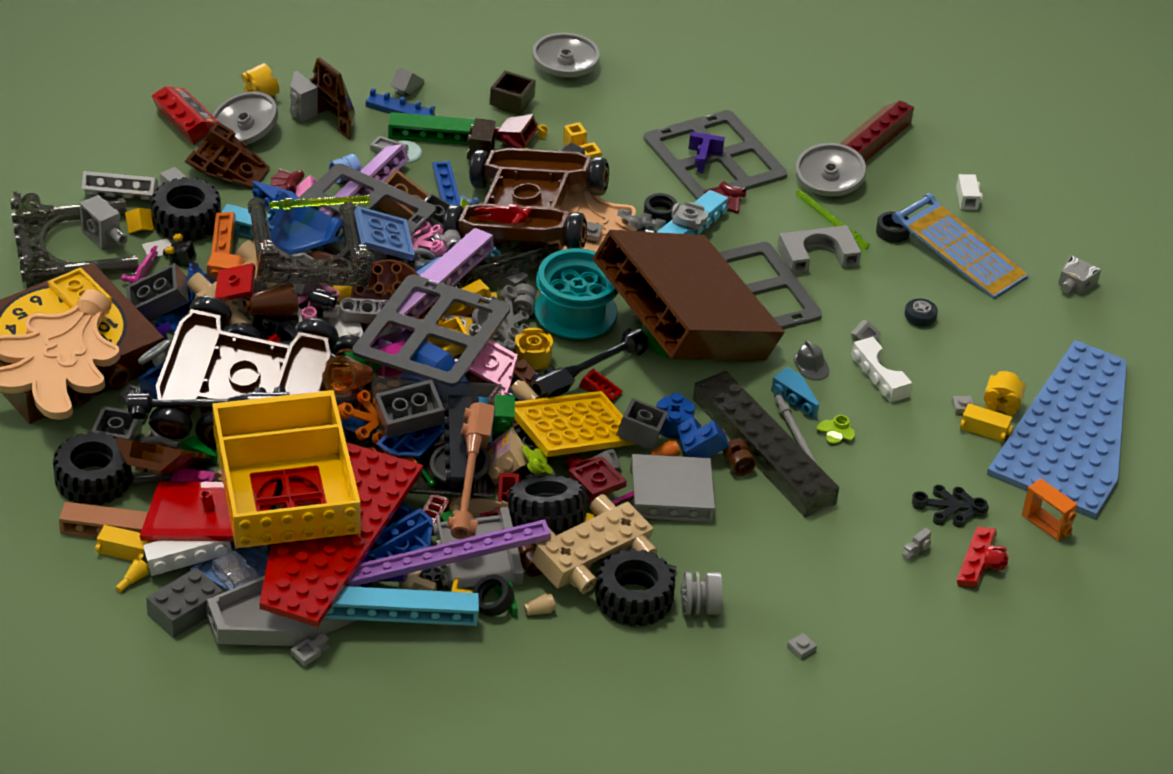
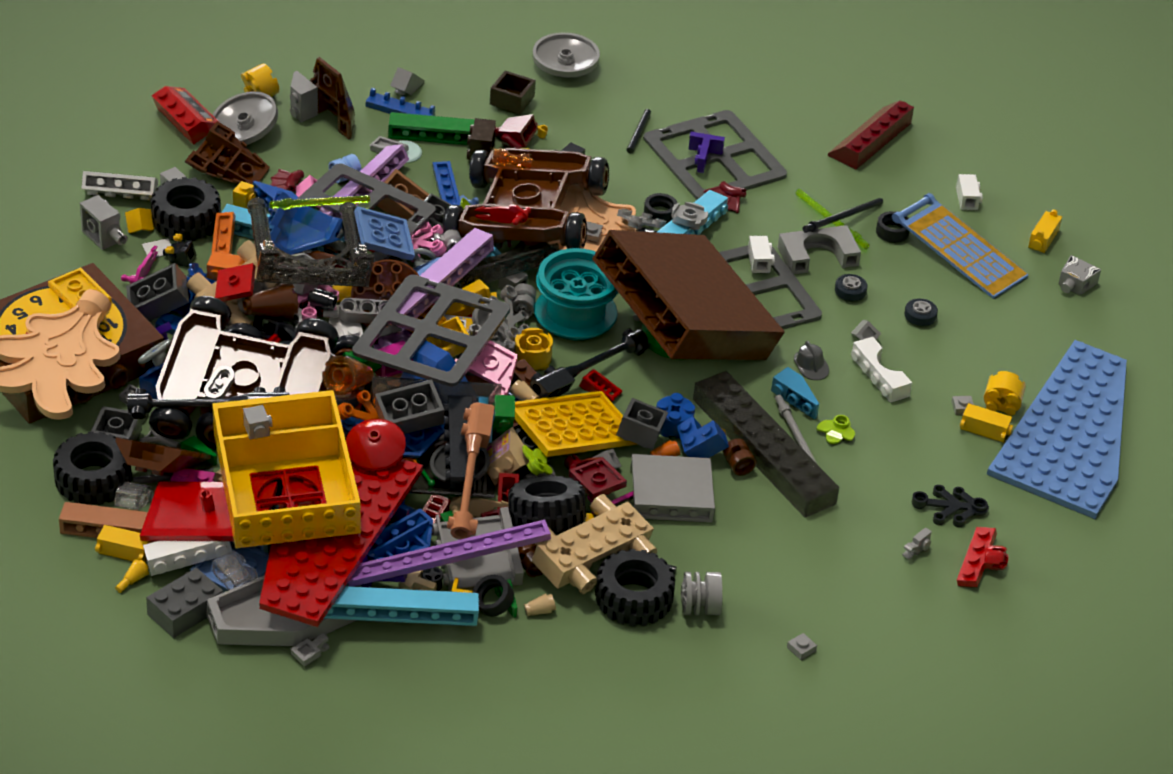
(47, 217): clear smoke arch -> none
(133, 496): none -> clear brick
(217, 384): none -> plate
(243, 194): none -> yellow brick
(257, 422): none -> light grey brick
(376, 452): none -> red dish
(503, 157): none -> clear orange piece
(578, 135): yellow arch -> none
(638, 131): none -> black bar
(760, 254): none -> white brick
(814, 225): none -> black bar
(830, 169): light grey dish -> none
(851, 287): none -> black wheel
(1044, 520): orange window -> none
(1045, 231): none -> yellow brick

